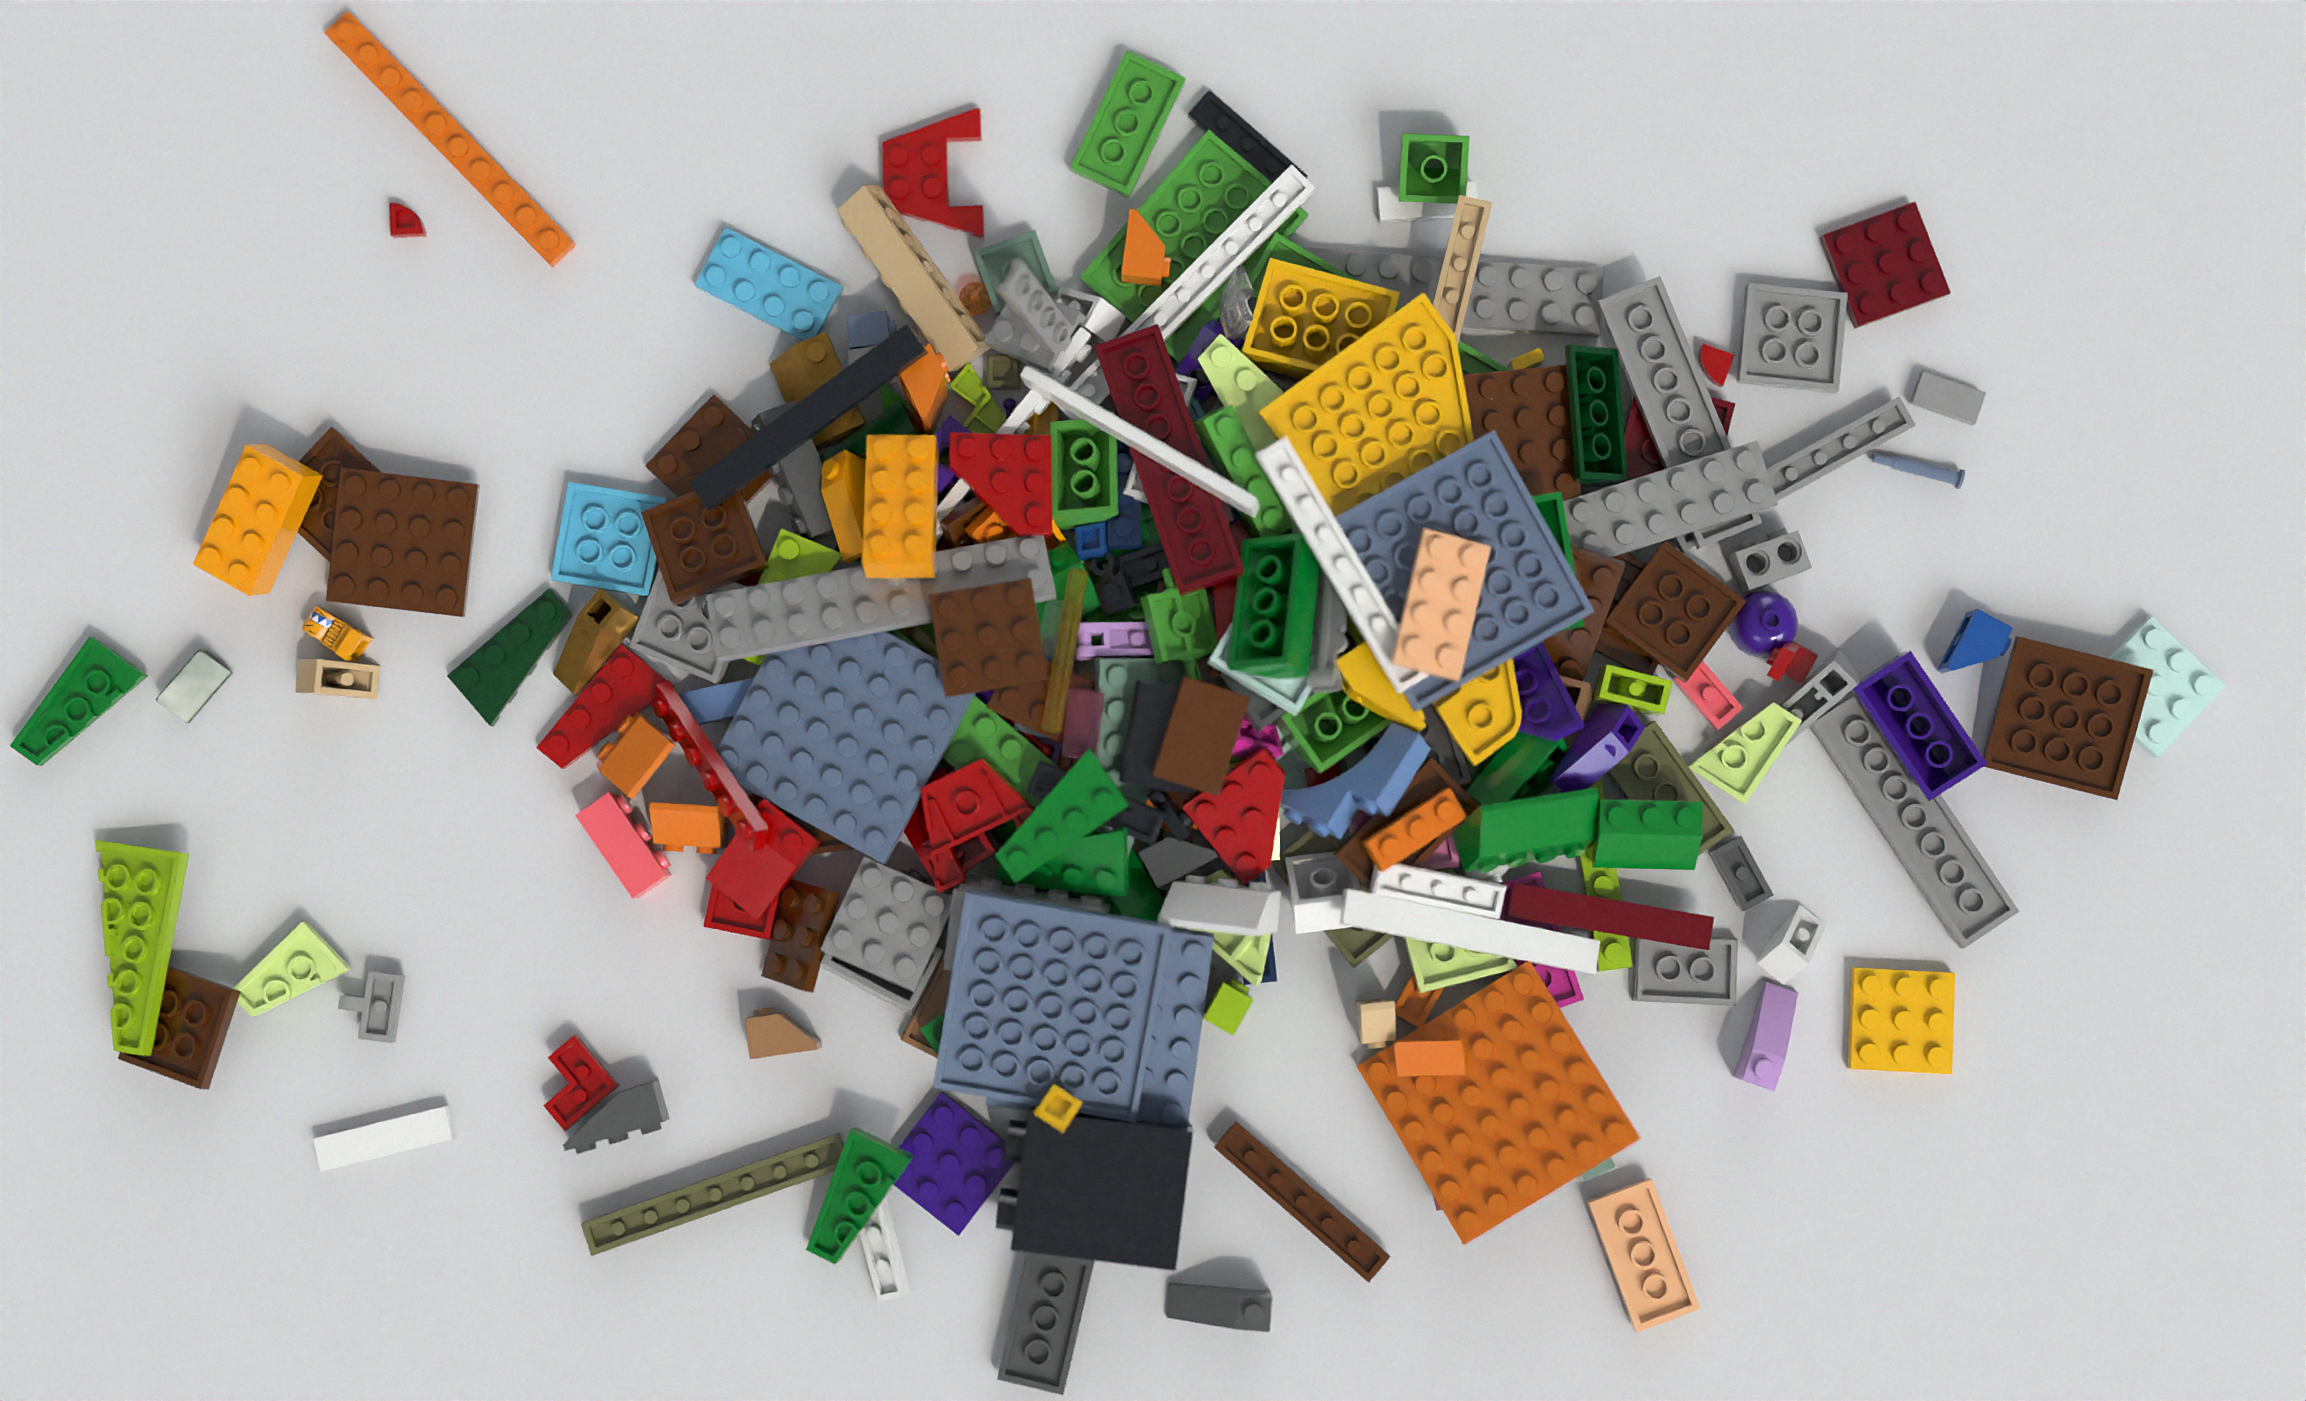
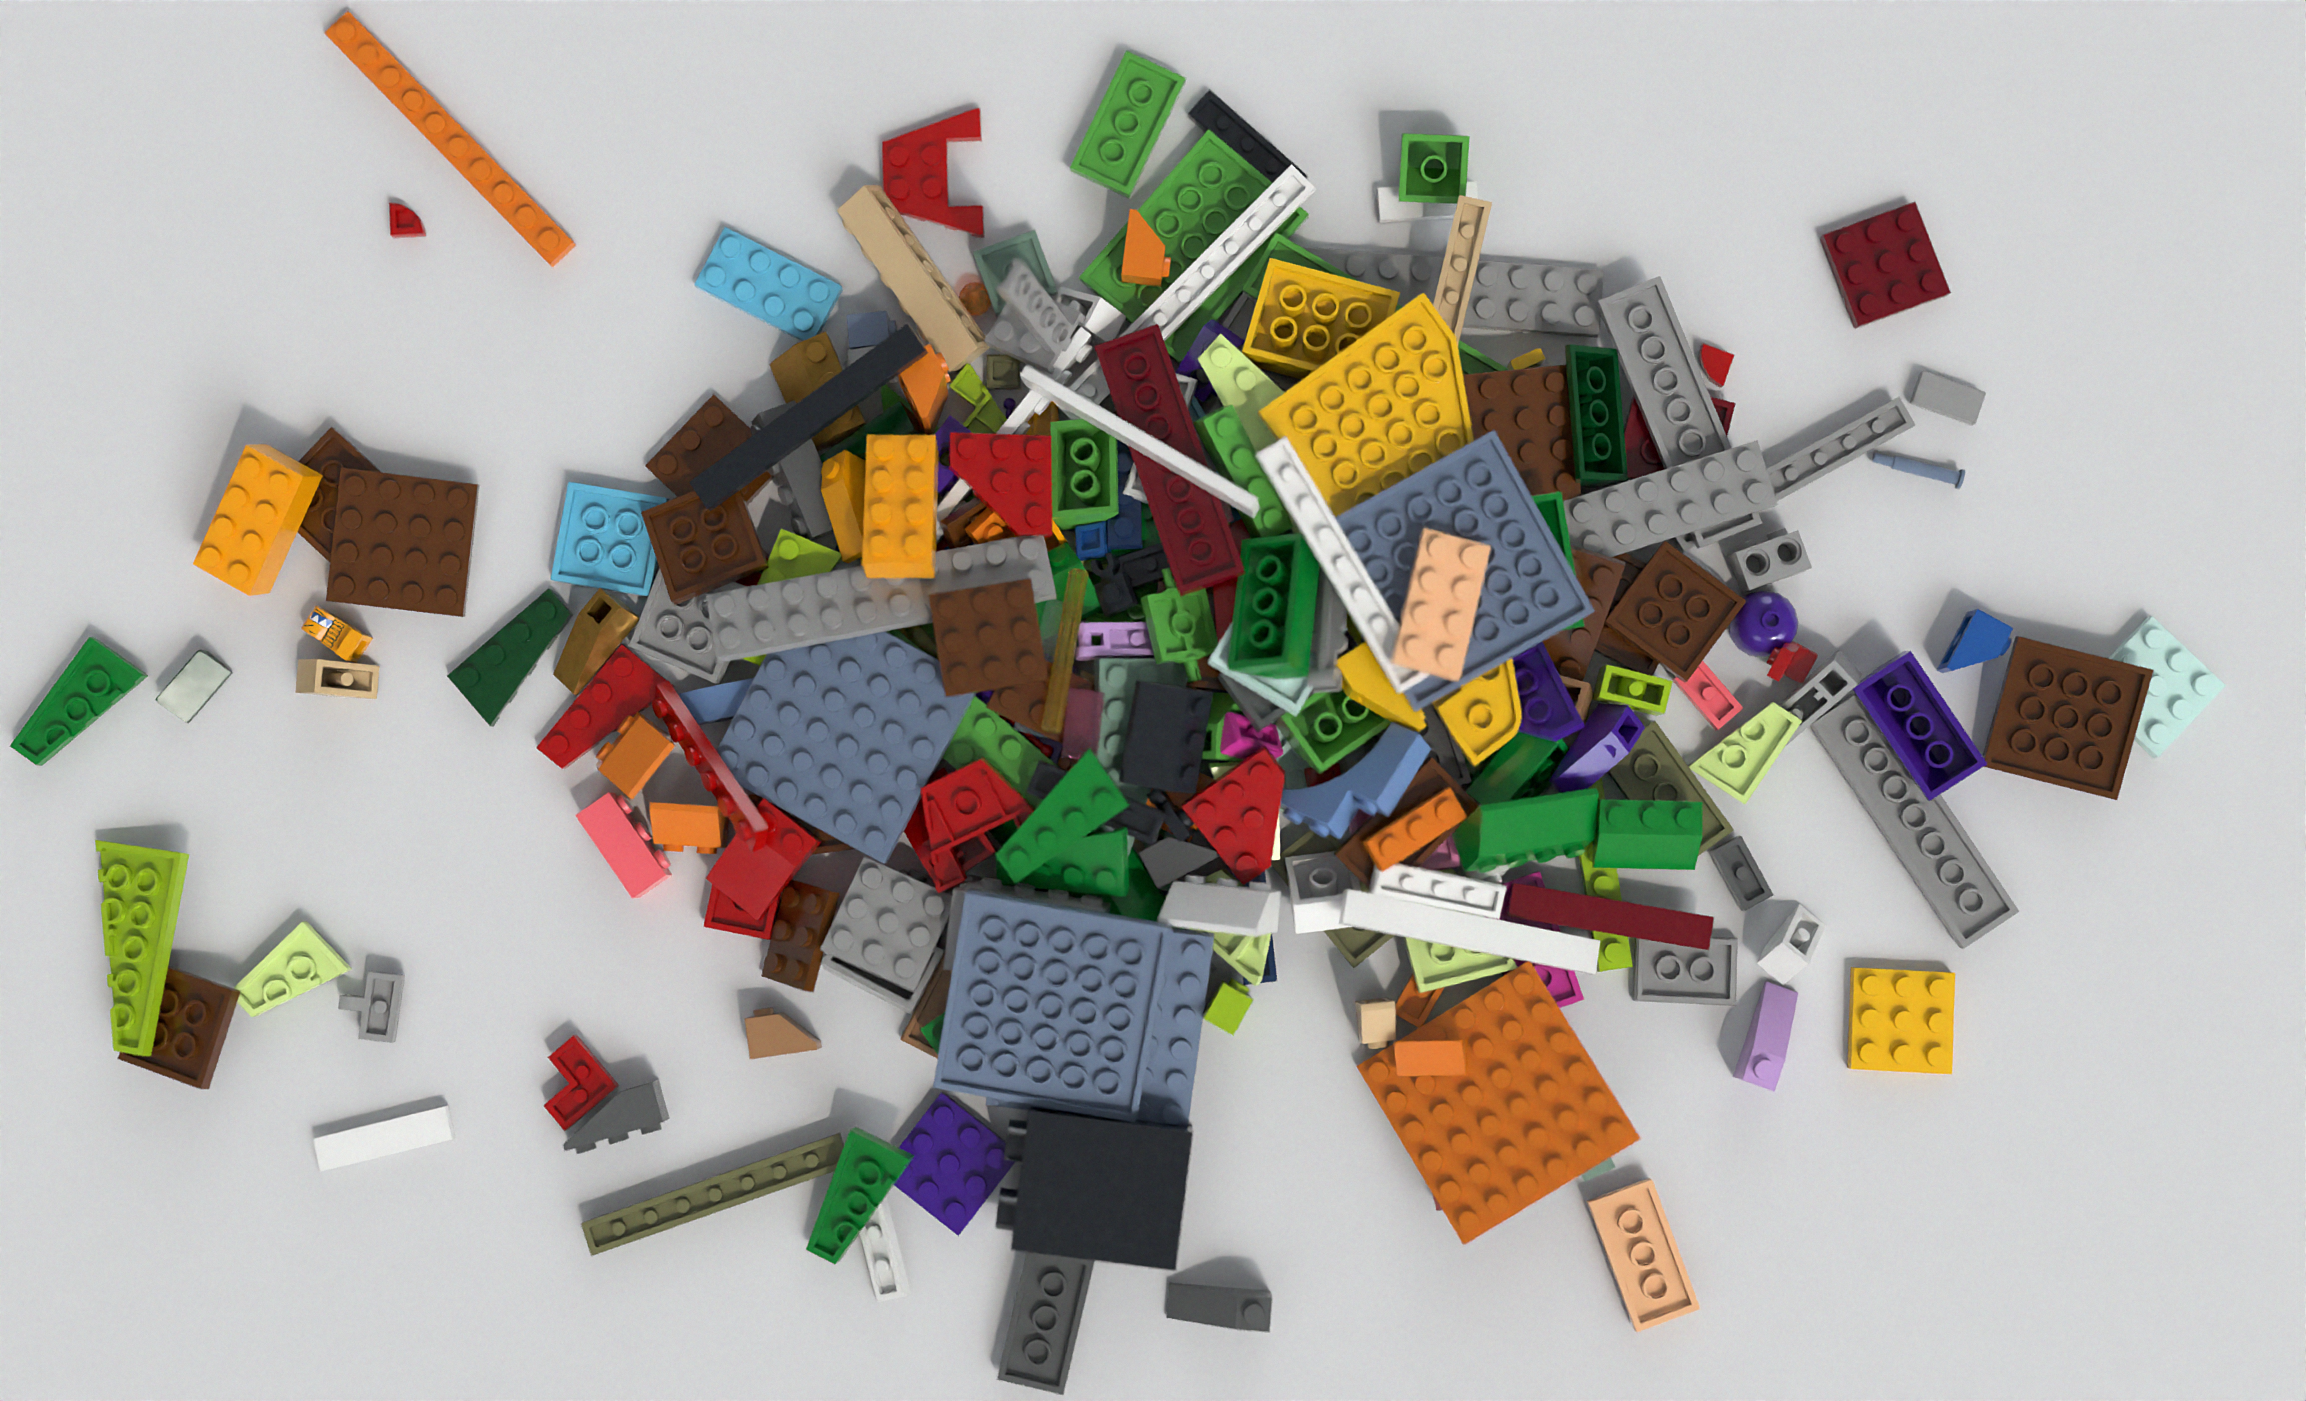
(1058, 1108): yellow tile -> none
(1200, 736): reddish brown tile -> none
(1233, 303): clear slope -> none
(1302, 1201): reddish brown plate -> none
(1792, 338): light grey plate -> none

